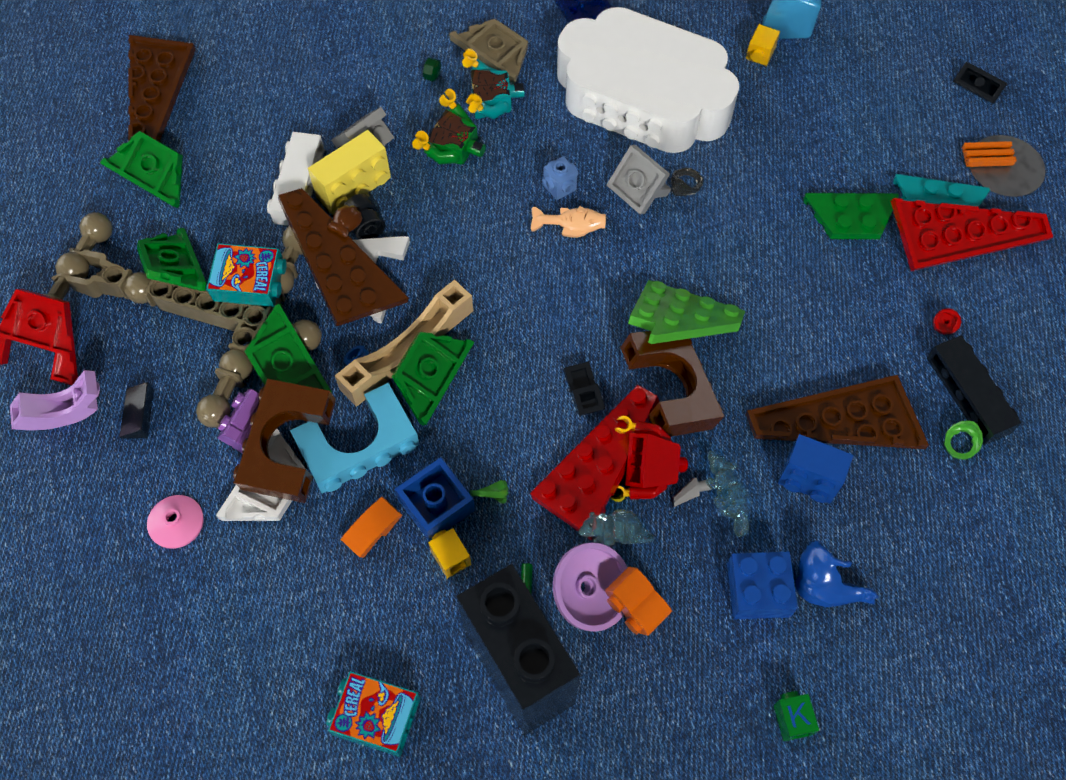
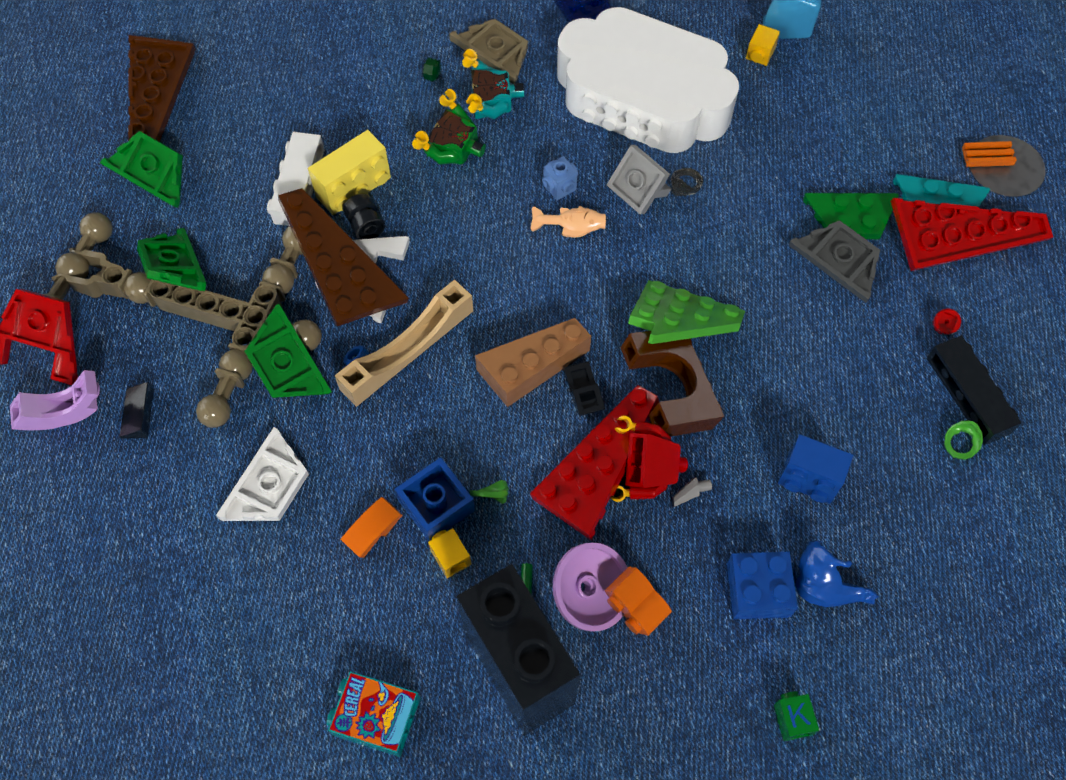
(182, 529): bright pink dish -> none
(237, 426): medium lavender brick -> none
(246, 275): brick -> none
(277, 405): reddish brown arch -> none
(334, 467): medium azure arch -> none
(345, 220): reddish brown animal -> none
(371, 122): light grey bracket -> none
(428, 371): green wing -> none
(531, 360): none -> medium nougat wedge
(615, 527): clear light blue animal -> none
(732, 496): clear light blue animal -> none
(842, 256): none -> dark grey wing
(852, 415): reddish brown wing -> none
(980, 82): black slope -> none

